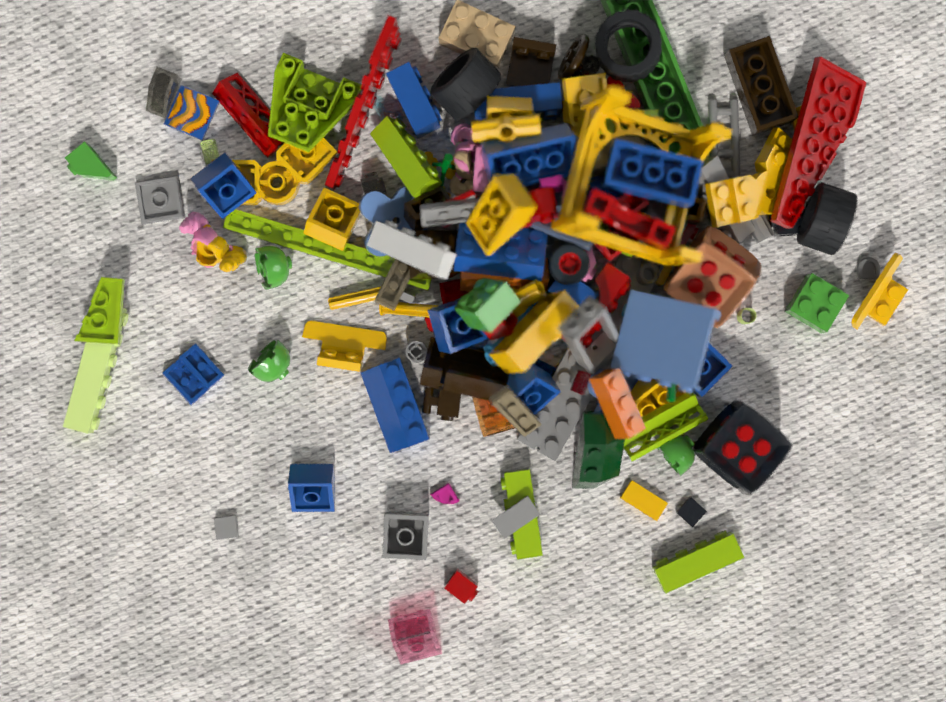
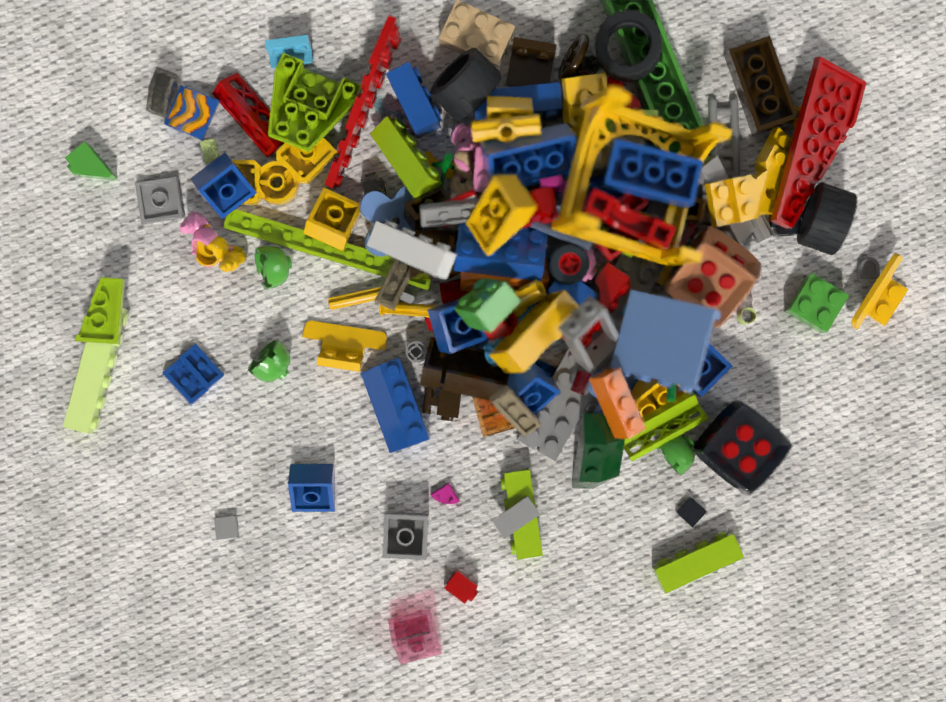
(295, 46): none -> medium azure bracket
(644, 500): yellow tile -> none

